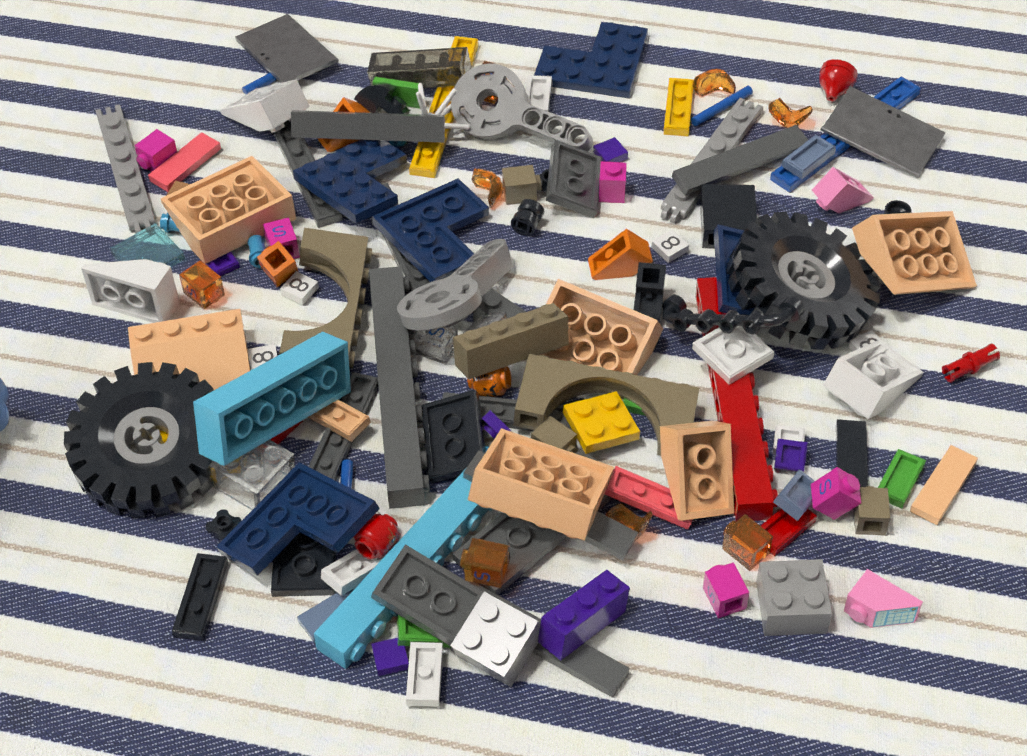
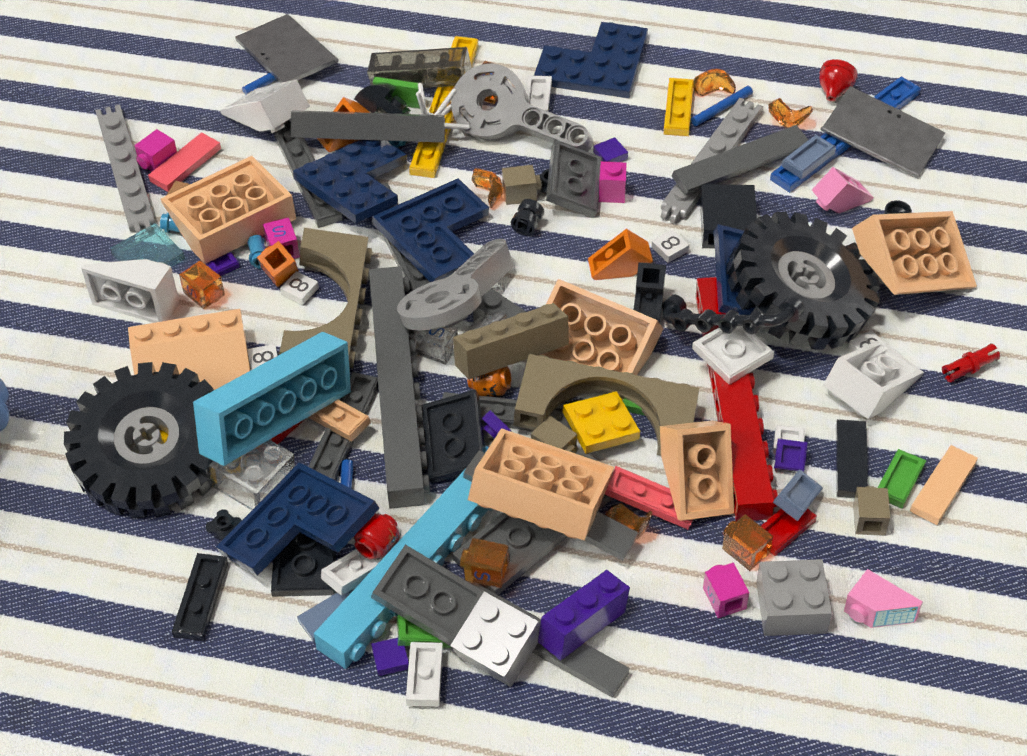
(835, 493): dark pink brick -> none

